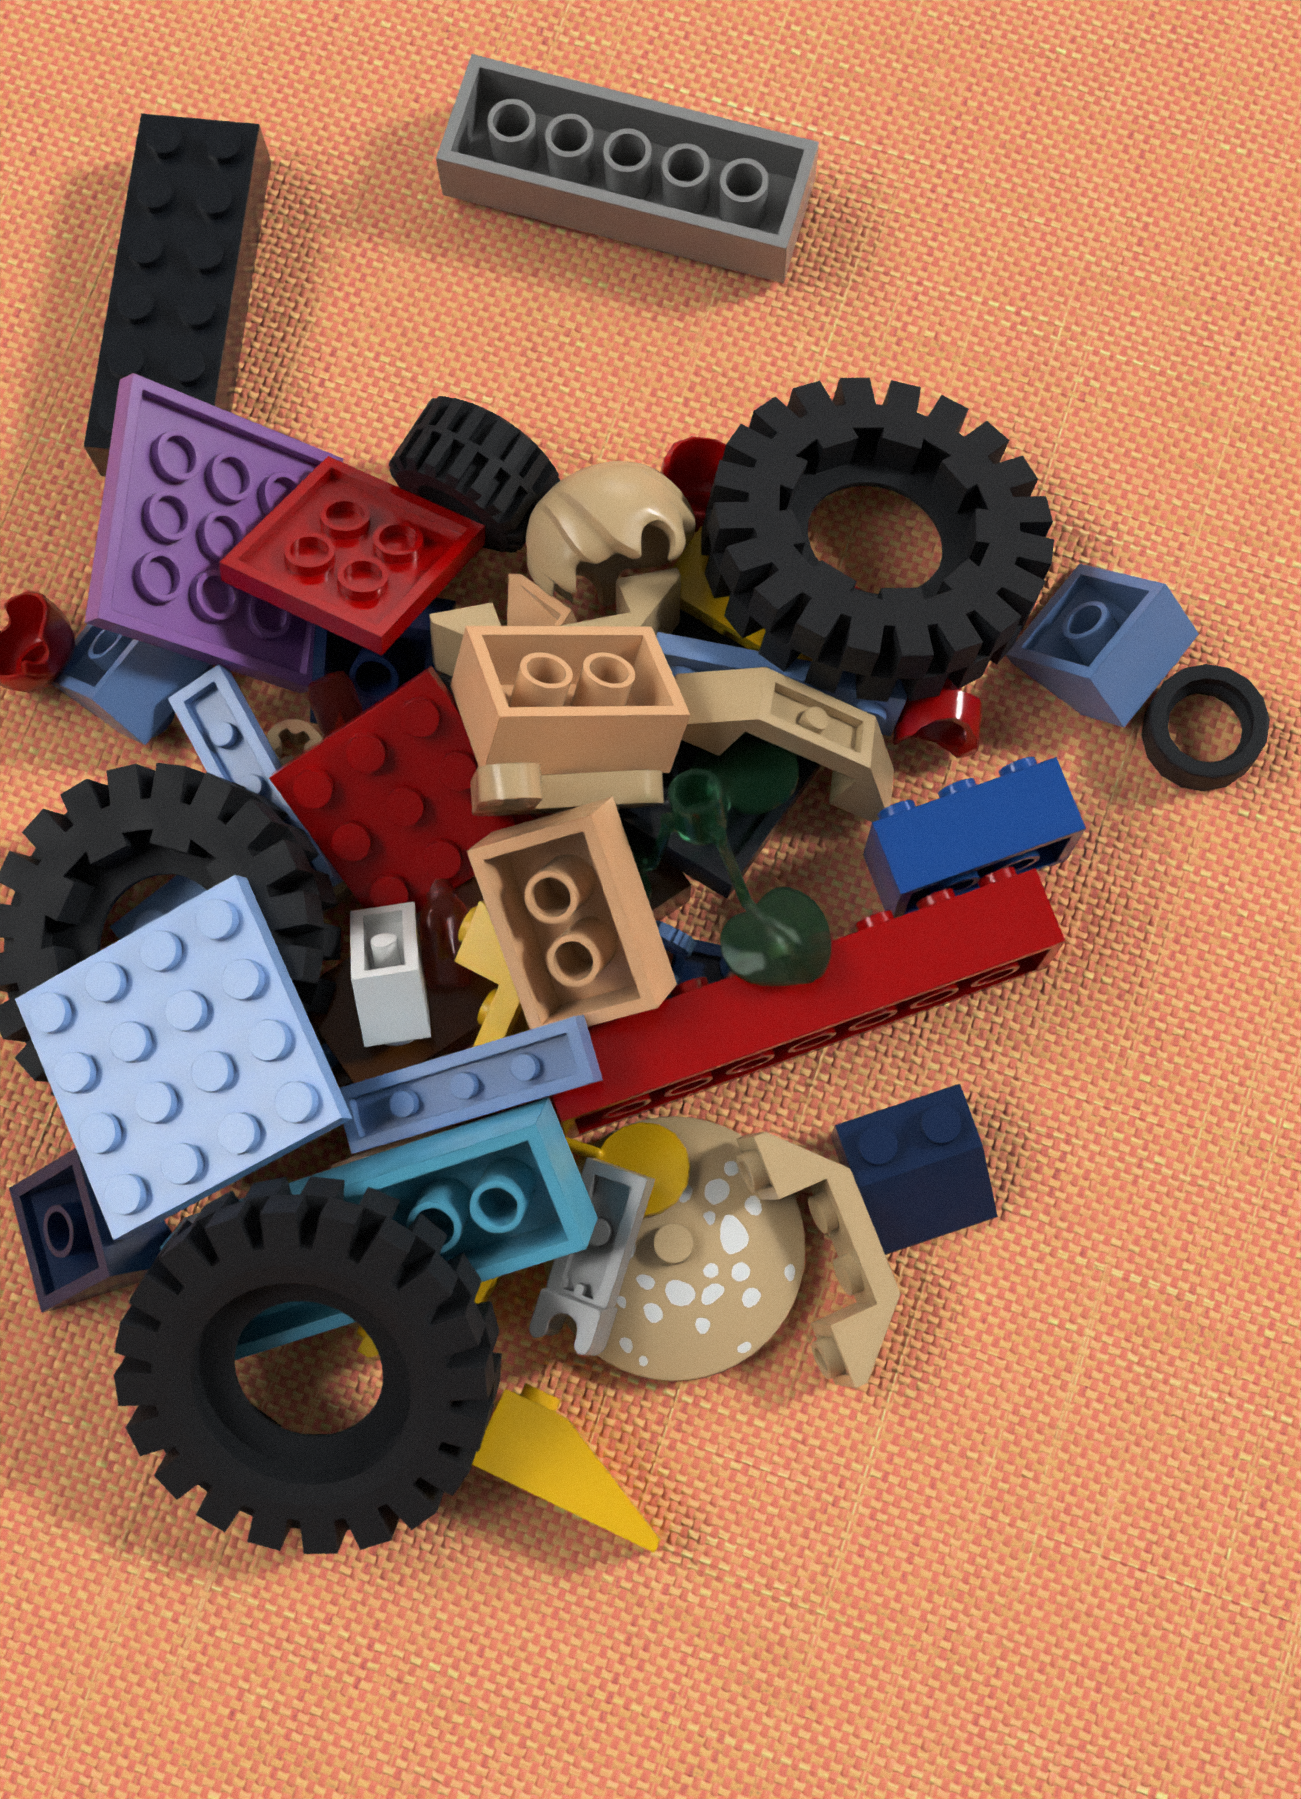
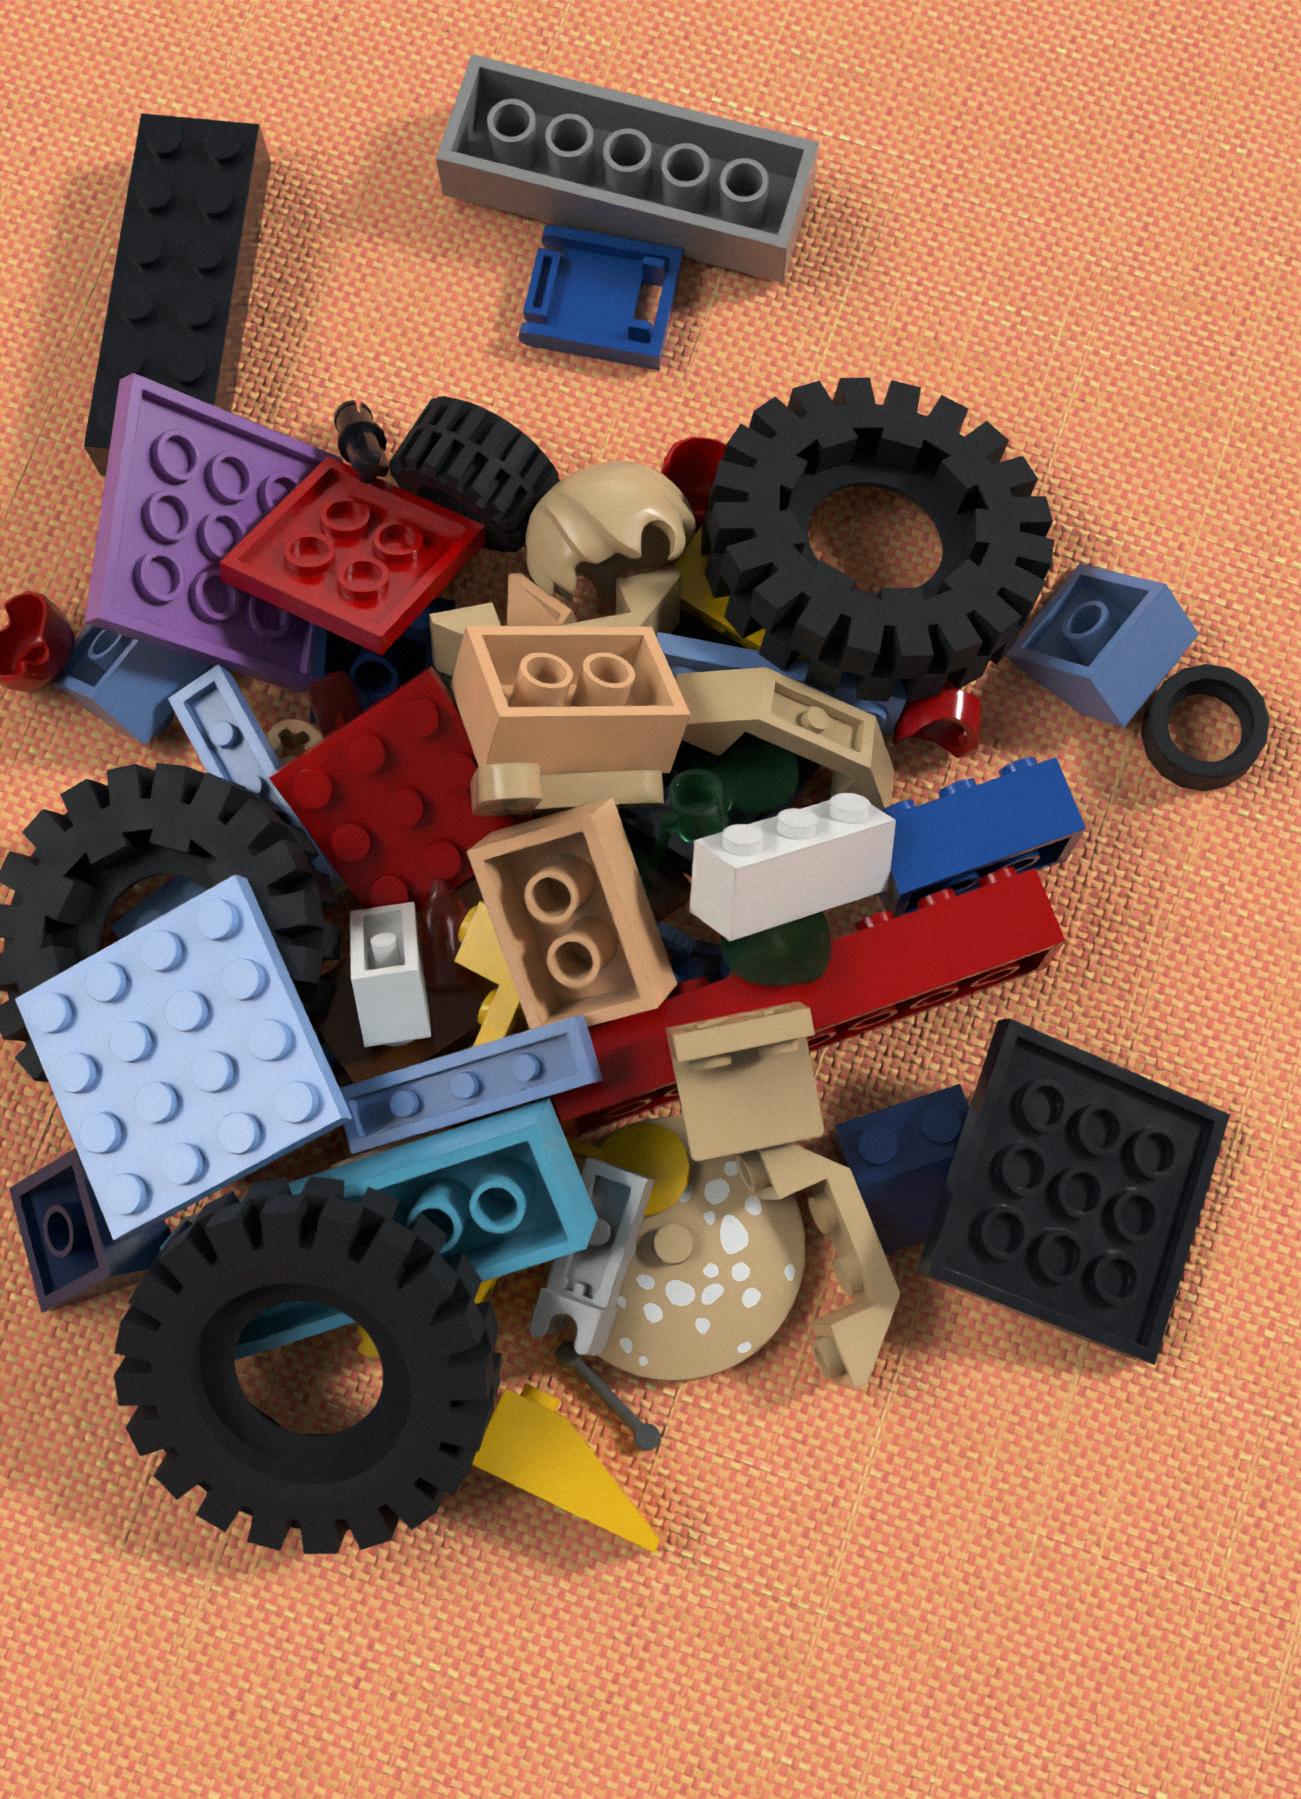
(361, 441): none -> black axle
(592, 294): none -> blue container
(645, 1435): none -> dark grey hinge
(746, 1080): none -> tan bracket
(791, 865): none -> white brick
(1074, 1192): none -> black plate

